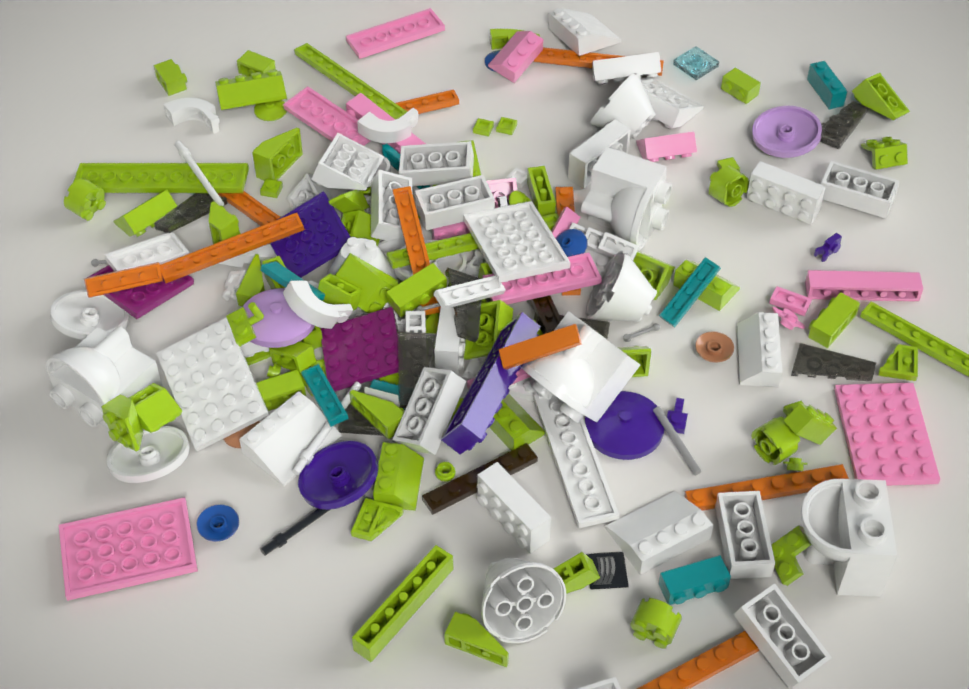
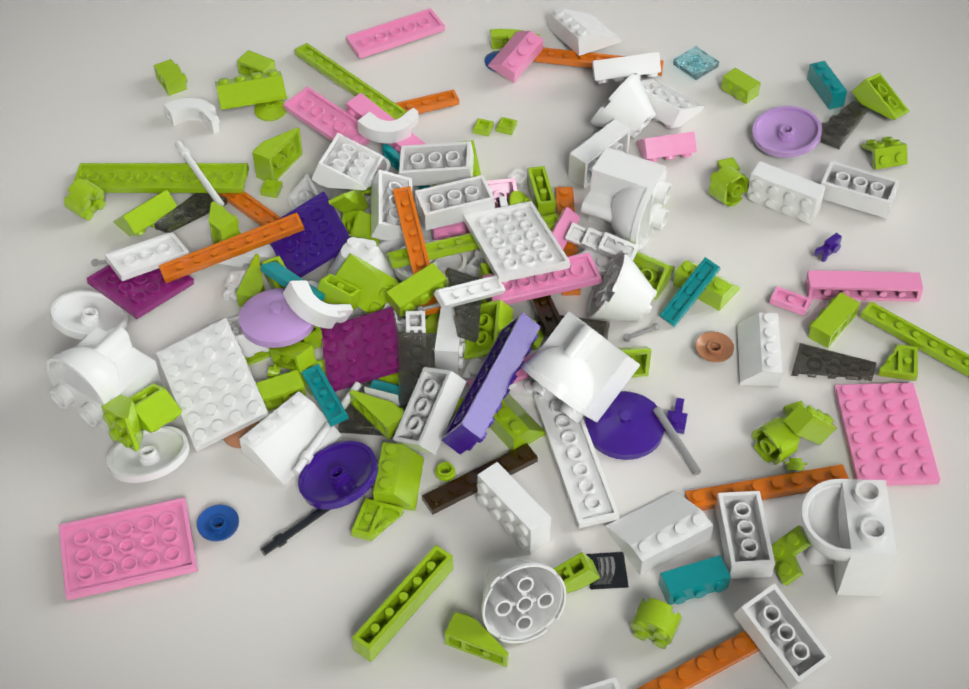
(123, 279): orange tile -> none
(242, 325): lime plate -> none
(540, 346): orange tile -> none
(577, 242): blue dish -> none
(789, 318): bright pink plate -> none

